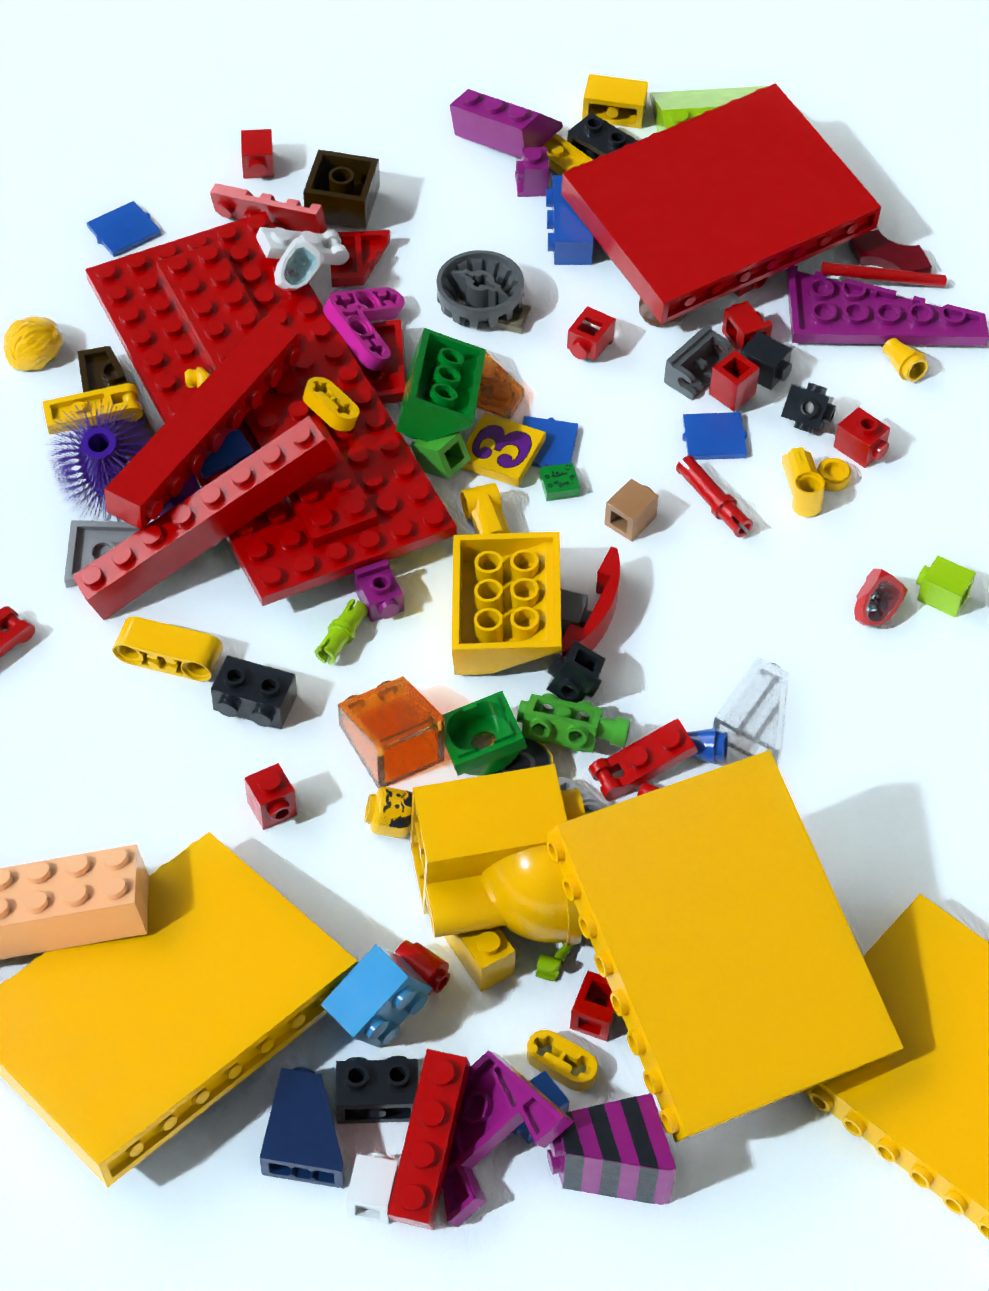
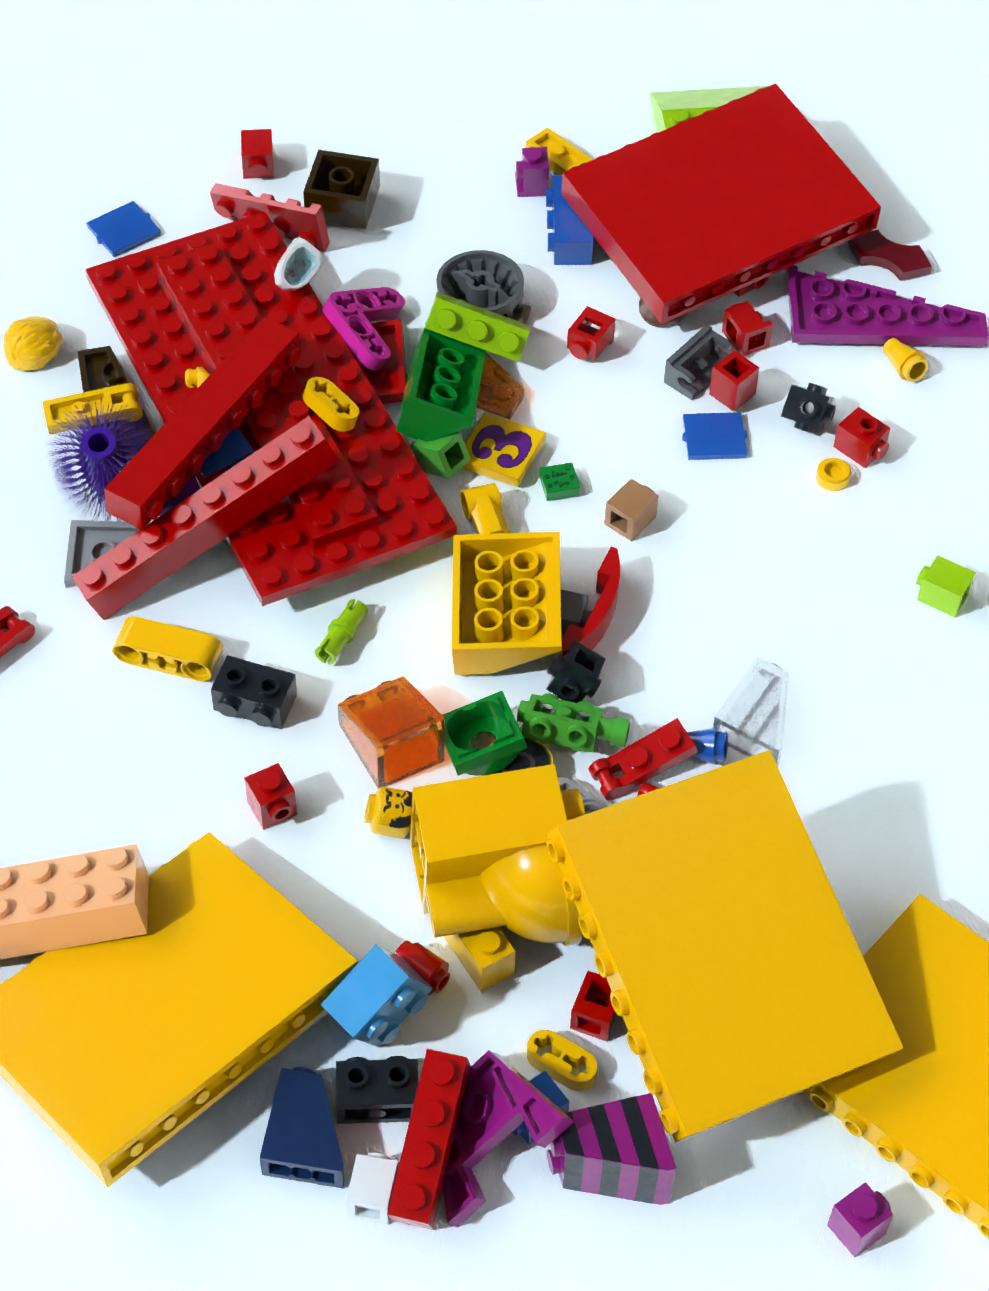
(276, 241): white plate -> none
(364, 252): red wing -> none
(379, 590): magenta brick -> none
(477, 327): none -> lime brick
(500, 123): magenta slope -> none
(550, 967): lime hand -> none
(559, 440): blue piece -> none
(597, 137): black brick -> none
(616, 100): yellow brick -> none
(721, 505): red pin -> none
(771, 358): black brick -> none
(804, 482): yellow piece -> none
(860, 1219): none -> magenta brick
(878, 598): rock -> none
(883, 274): red bar -> none

